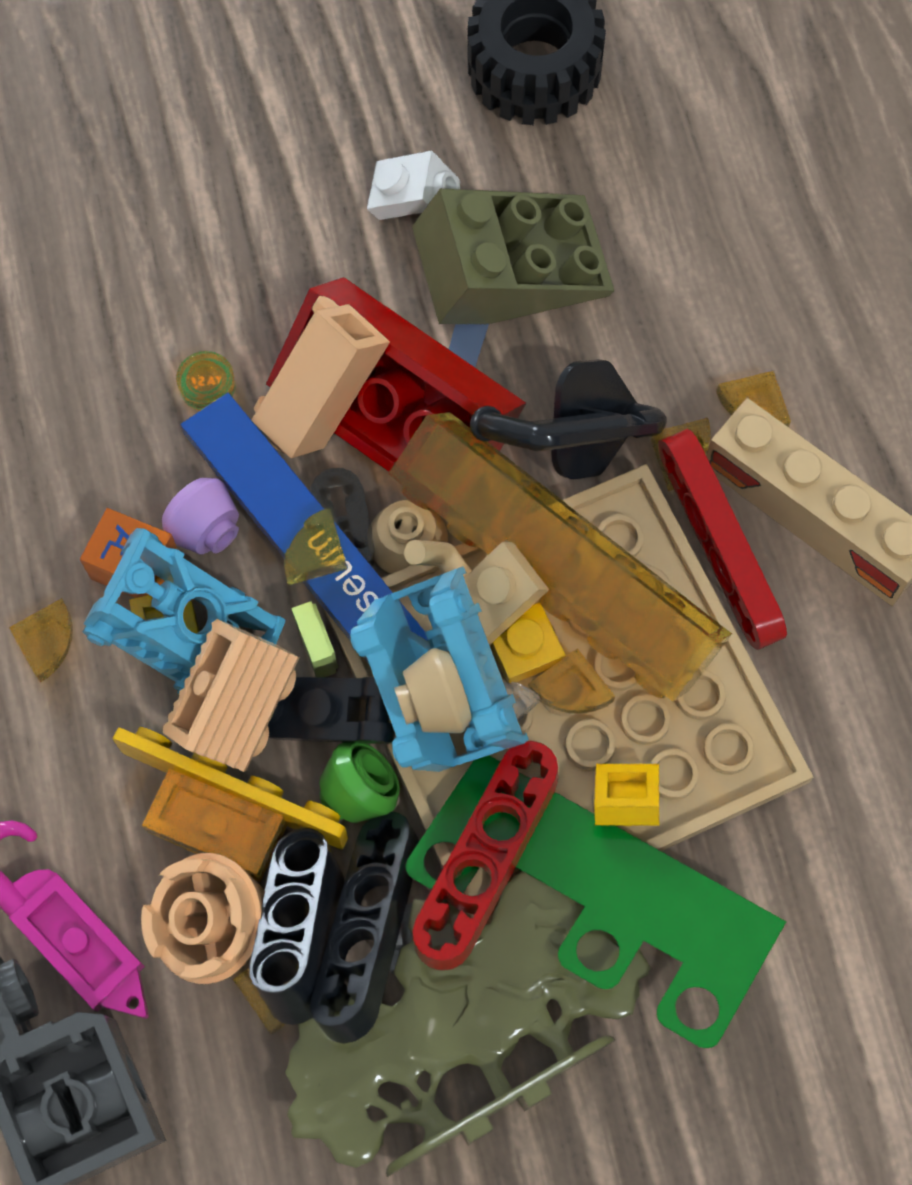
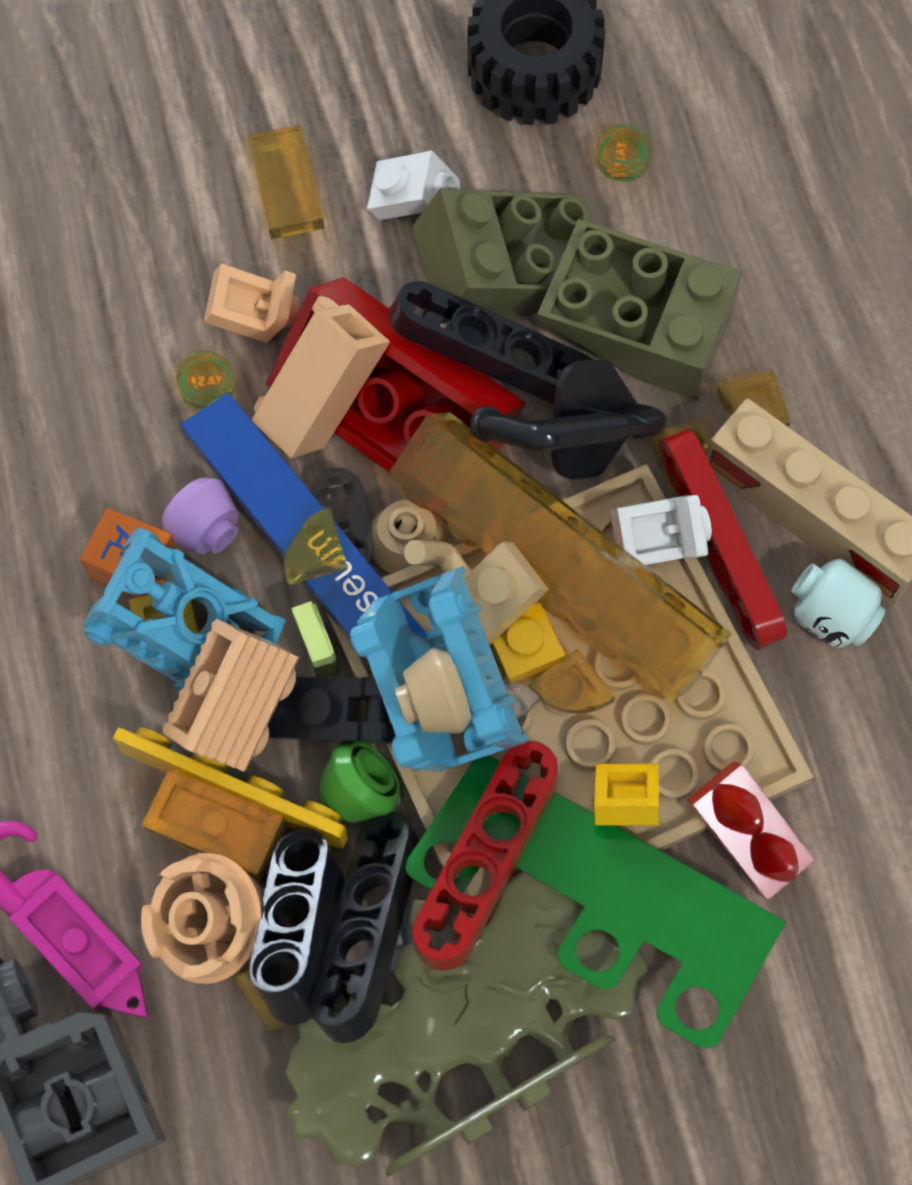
(45, 638): clear yellow tile -> none
(251, 303): none -> light nougat bracket
(286, 182): none -> clear yellow tile
(498, 333): none -> black beam
(623, 153): none -> clear yellow tile
(641, 306): none -> olive slope
(663, 529): none -> white bracket
(750, 830): none -> red tile
(838, 603): none -> light aqua head

